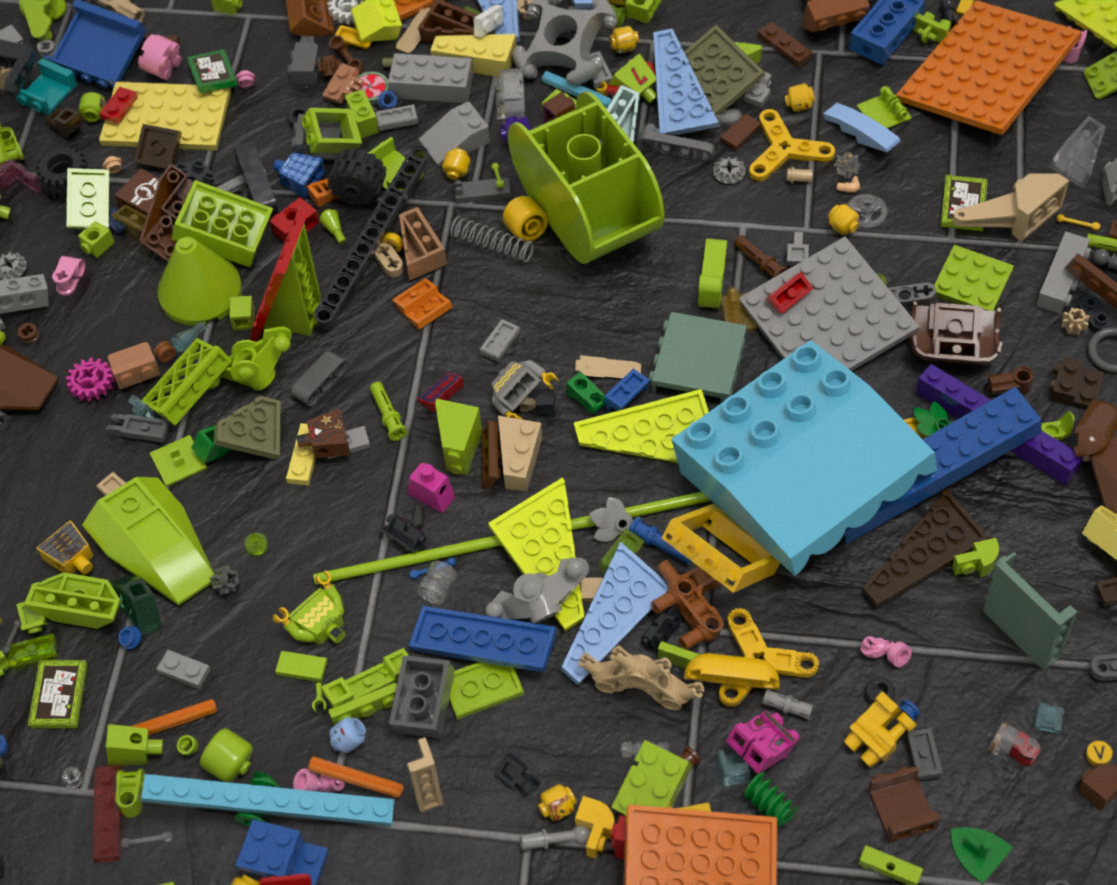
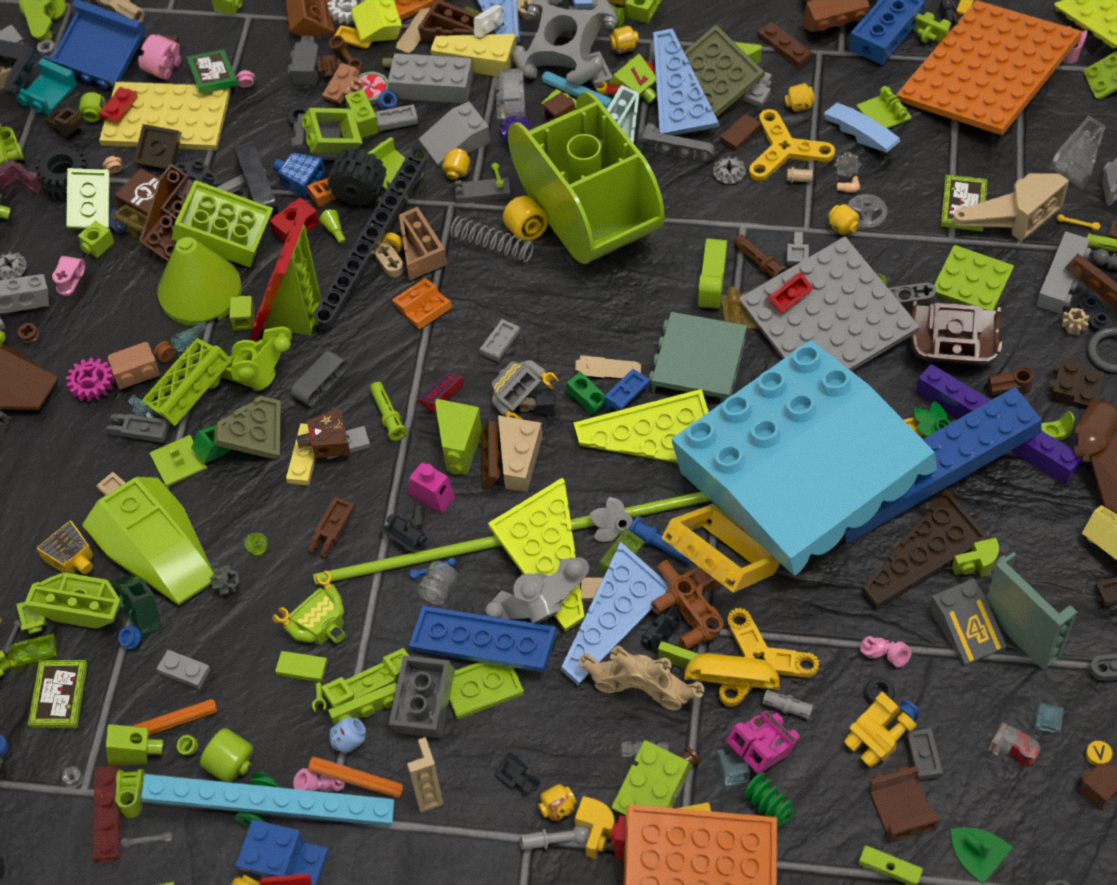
(331, 525): none -> reddish brown hinge
(729, 116): clear cylinder -> none
(967, 622): none -> dark grey slope

